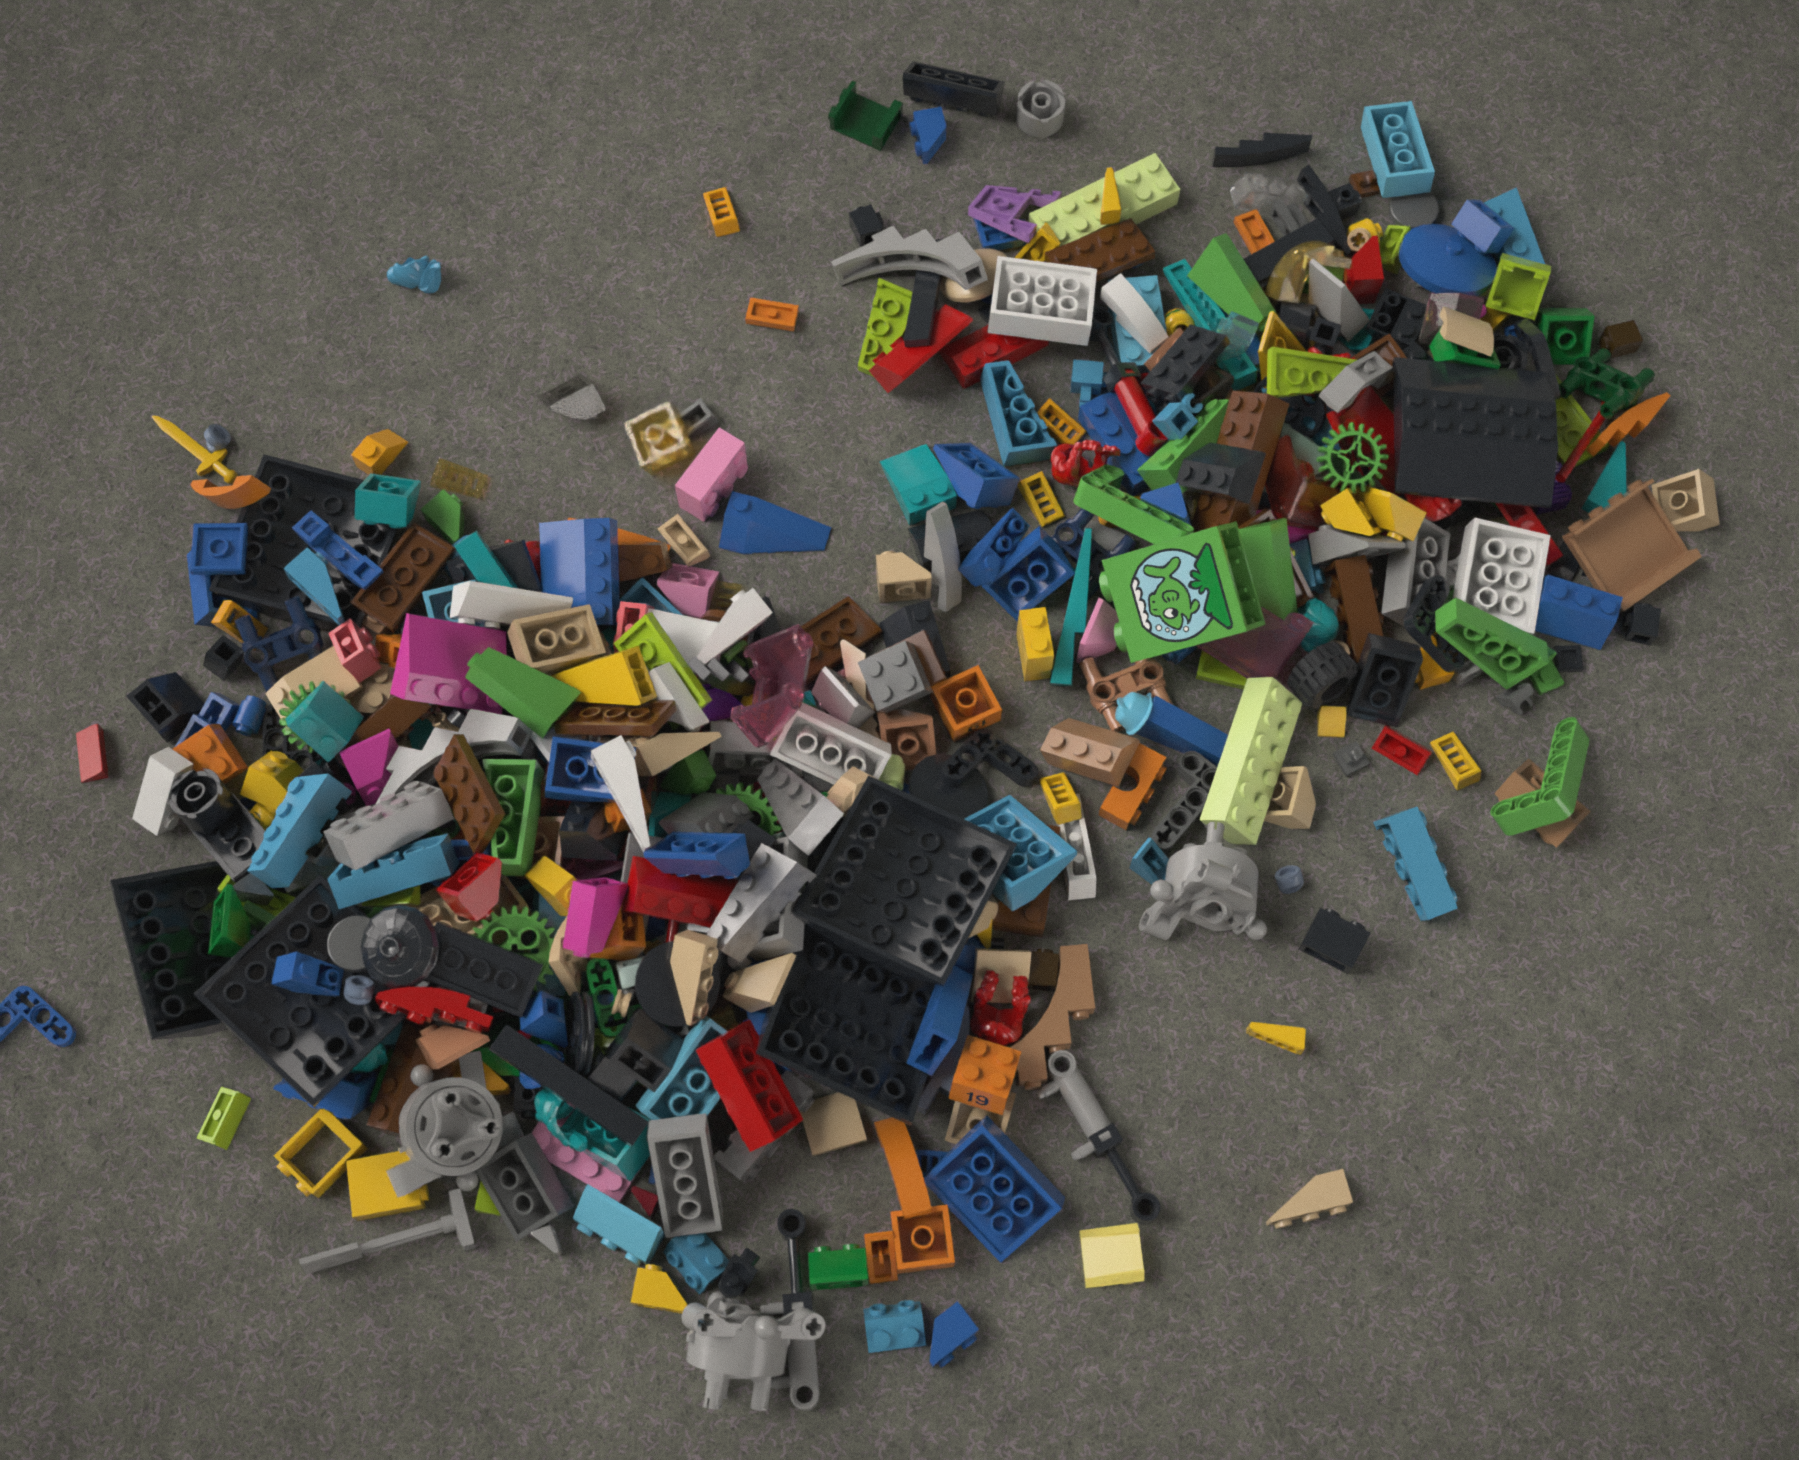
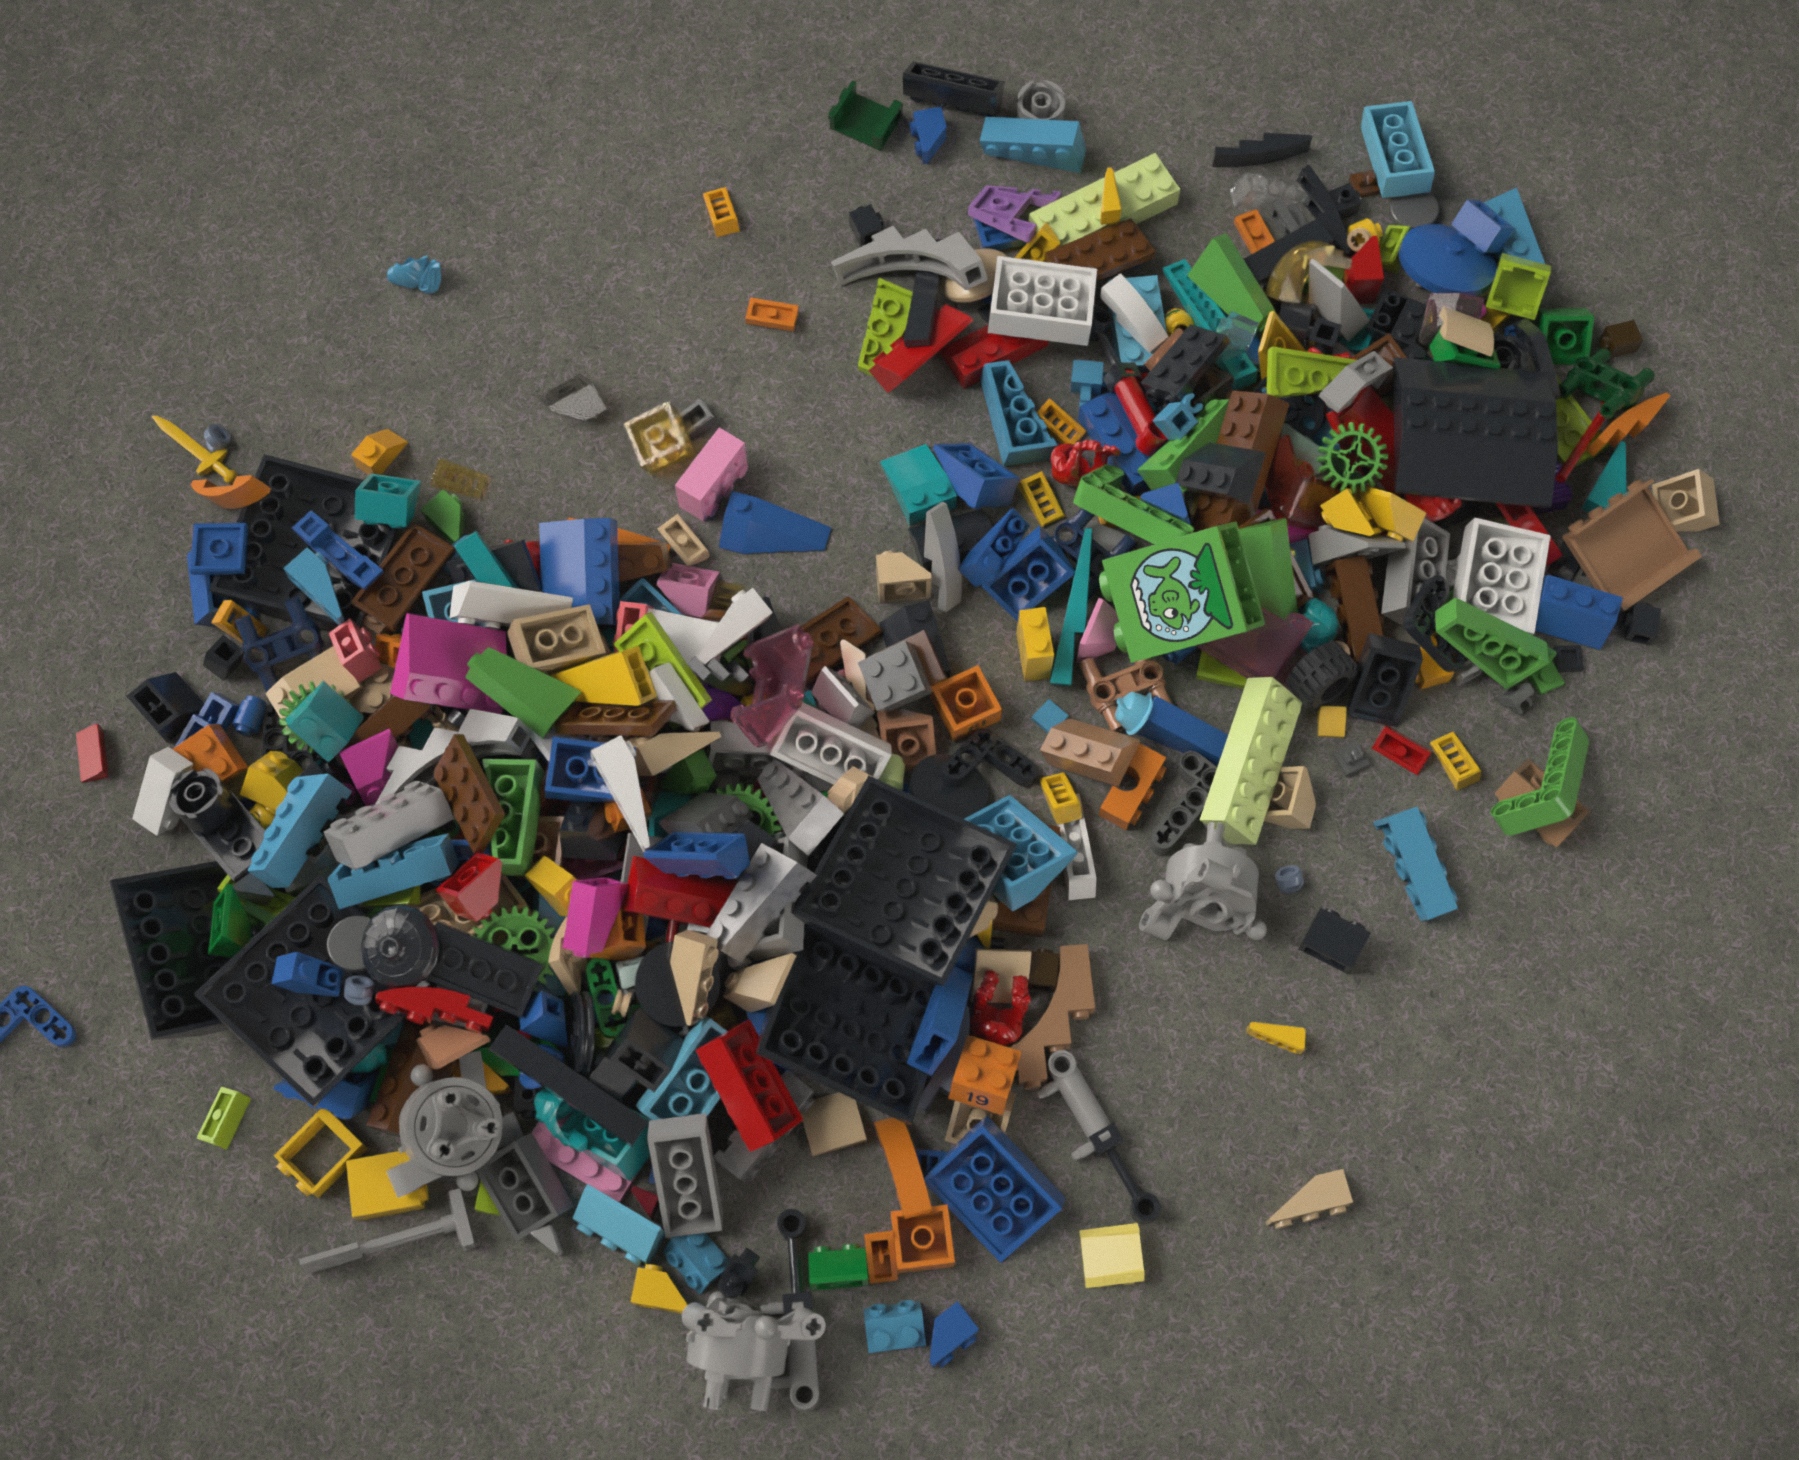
(1035, 141): none -> dark azure wedge
(1049, 716): none -> dark azure tile
(1150, 862): dark azure slope -> none

